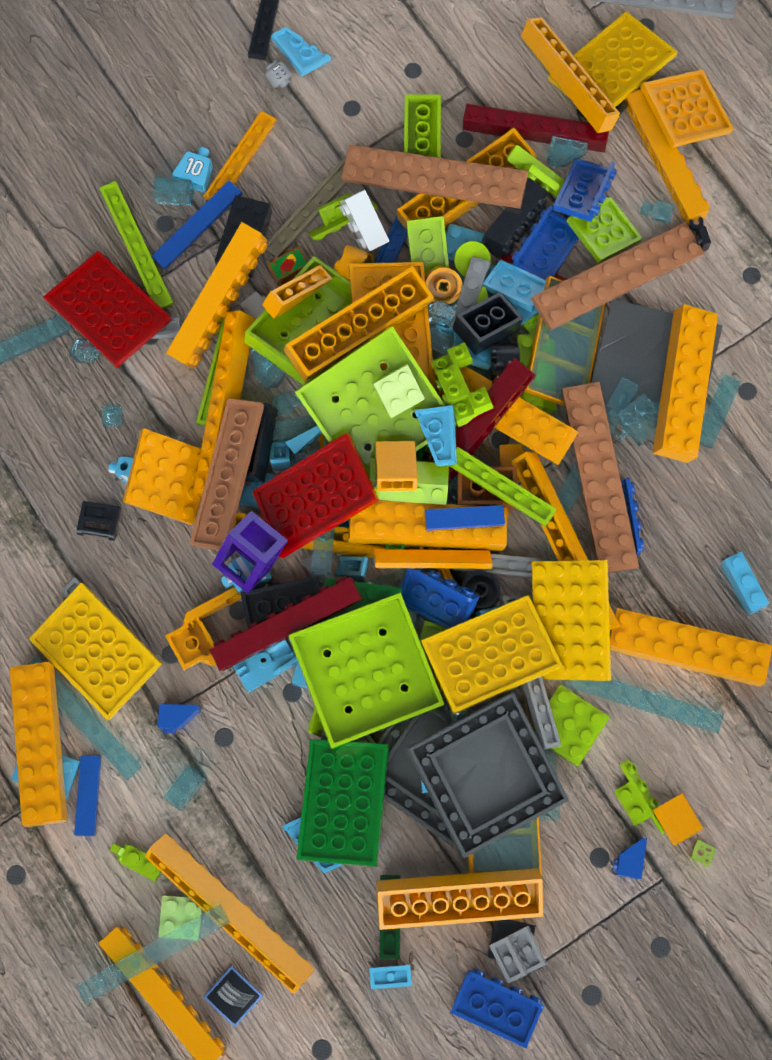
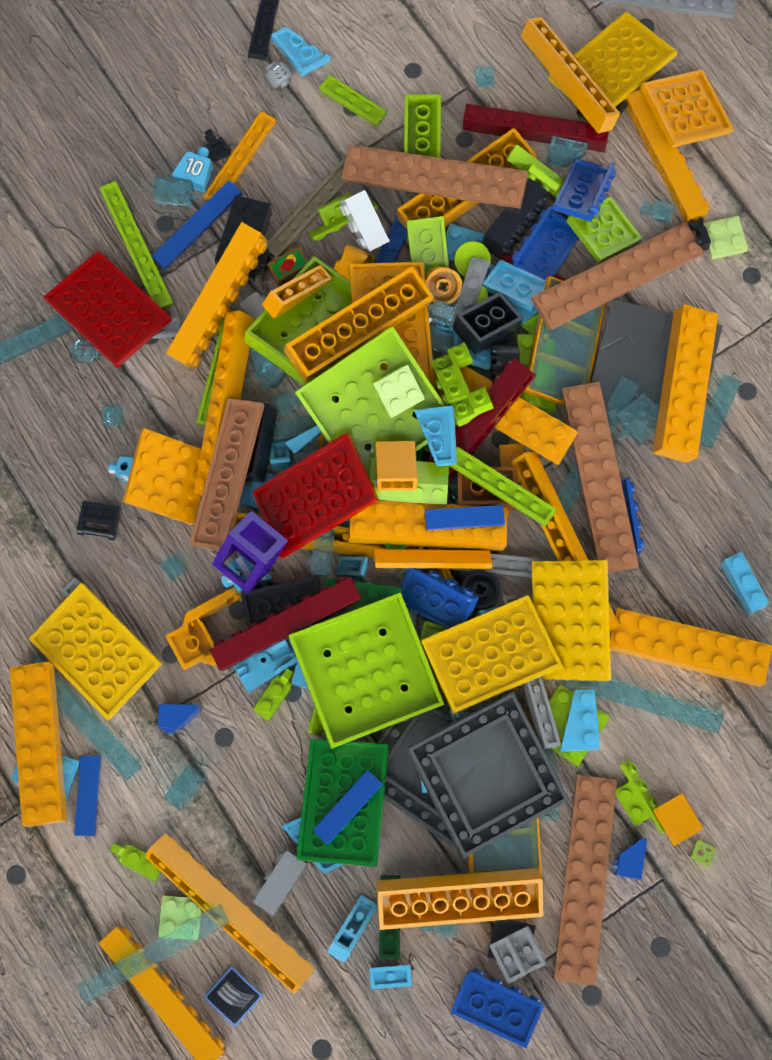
(173, 567): none -> clear light blue plate
(217, 147): none -> black plate
(262, 268): none -> black plate
(274, 695): none -> lime hinge
(279, 882): none -> light grey brick
(347, 807): none -> blue tile
(352, 929): none -> medium azure slope
(353, 100): none -> lime tile
(446, 930): none -> clear light blue plate
(484, 76): none -> clear light blue tile
(582, 723): none -> medium azure wing
(585, 880): none -> nougat plate
(726, 237): none -> yellowish green plate

